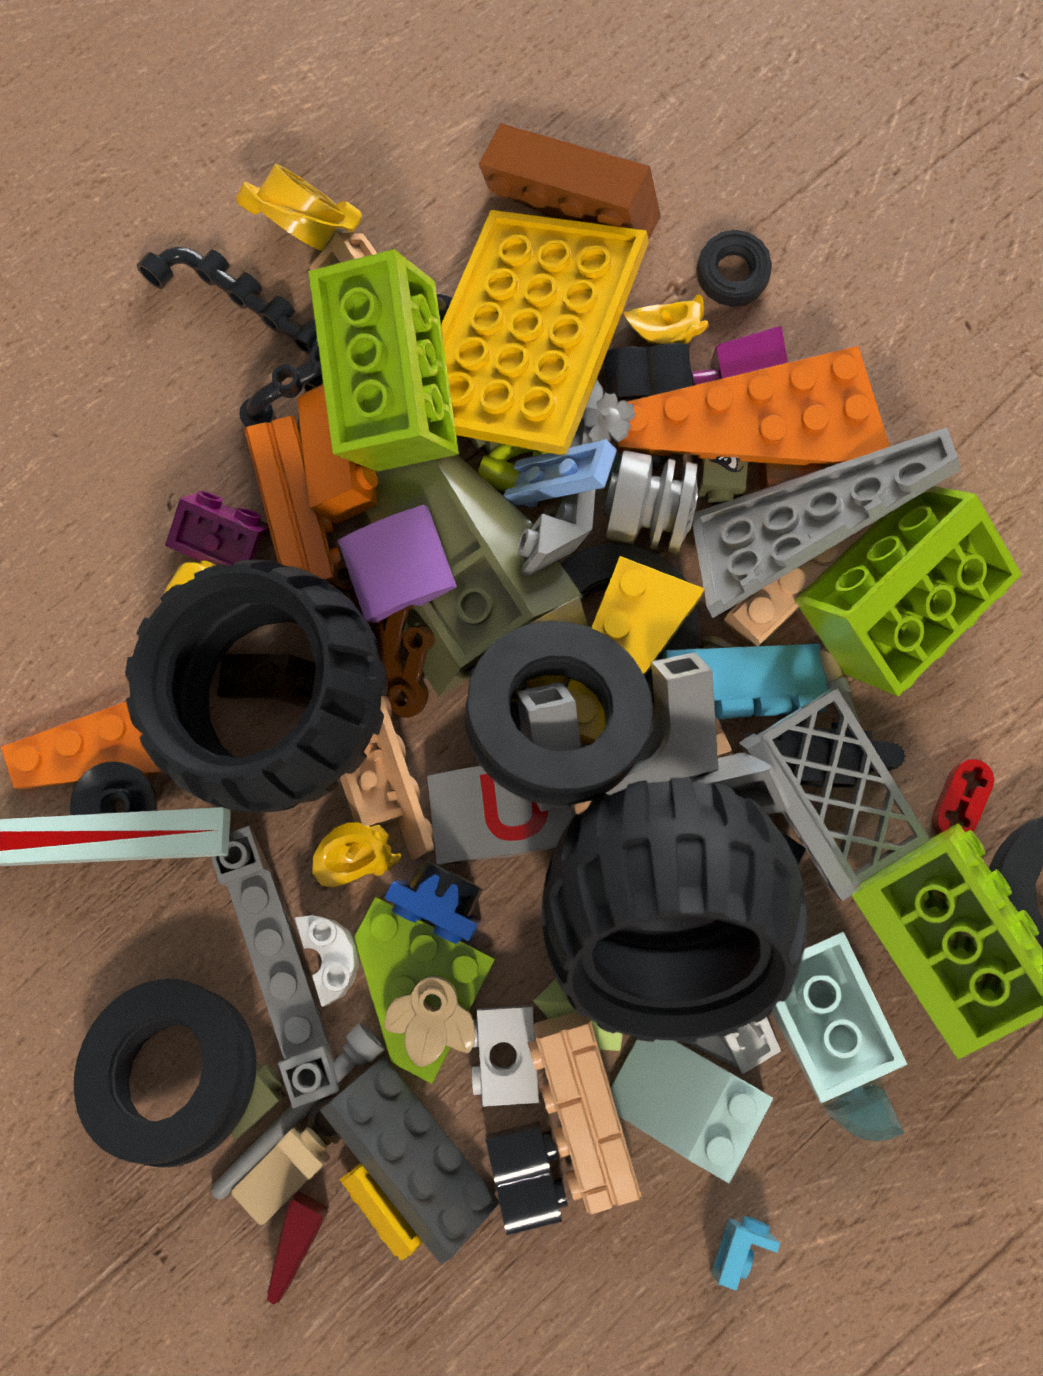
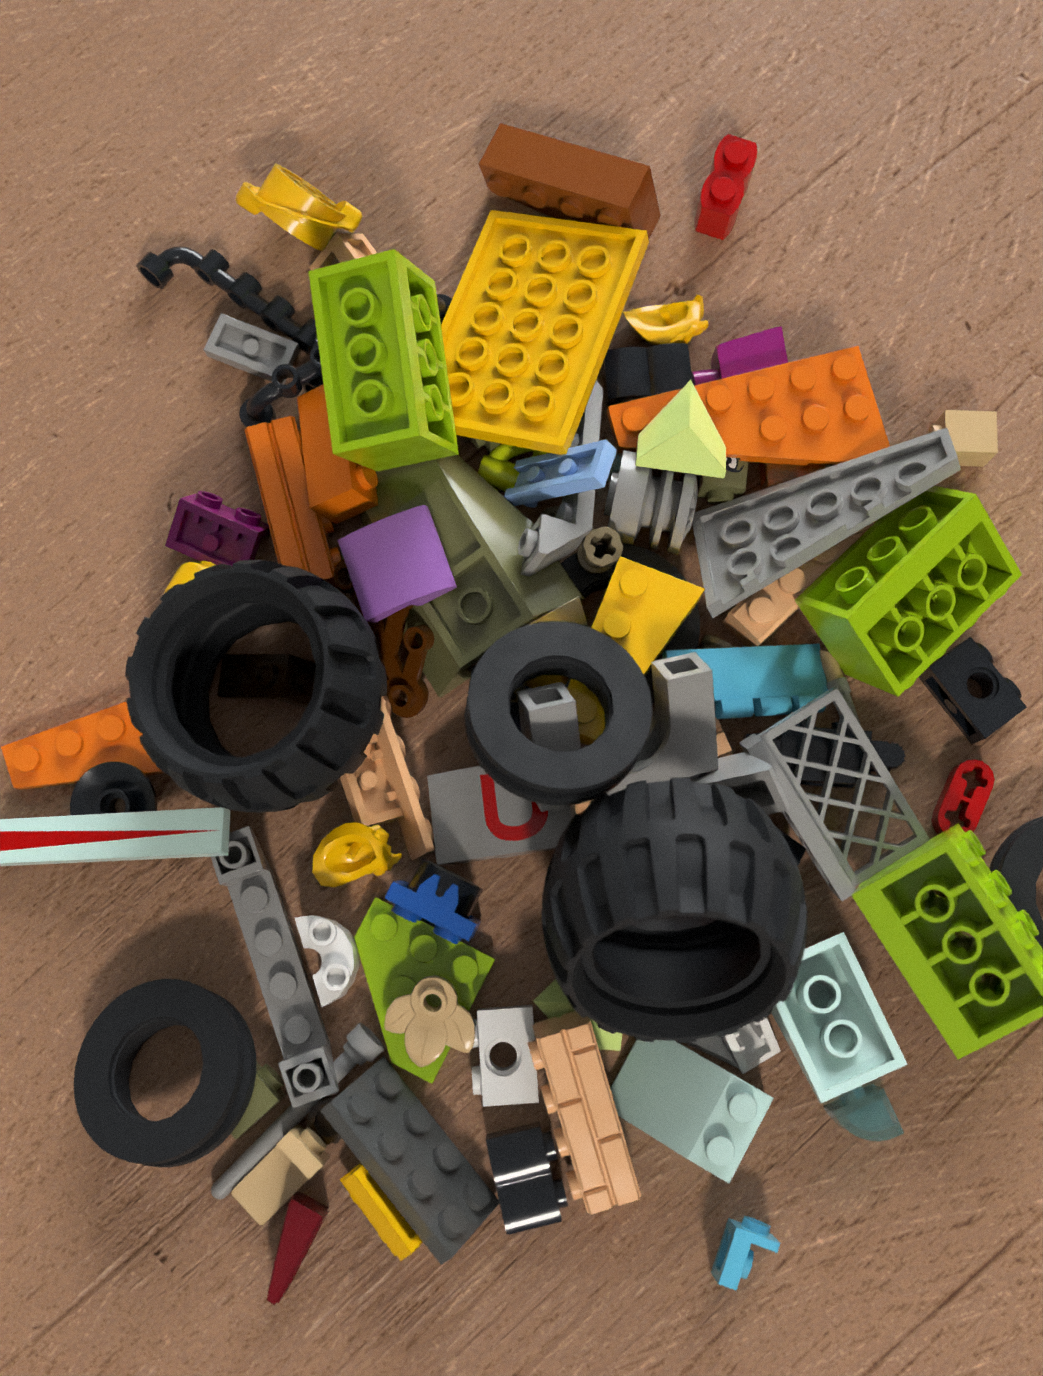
(249, 347): none -> light grey plate
(610, 419): light grey plant -> none
(612, 550): none -> dark tan bush
(683, 438): none -> yellowish green slope
(725, 186): none -> red brick
(739, 244): black tyre -> none
(948, 684): none -> black brick
(971, 434): none -> tan brick

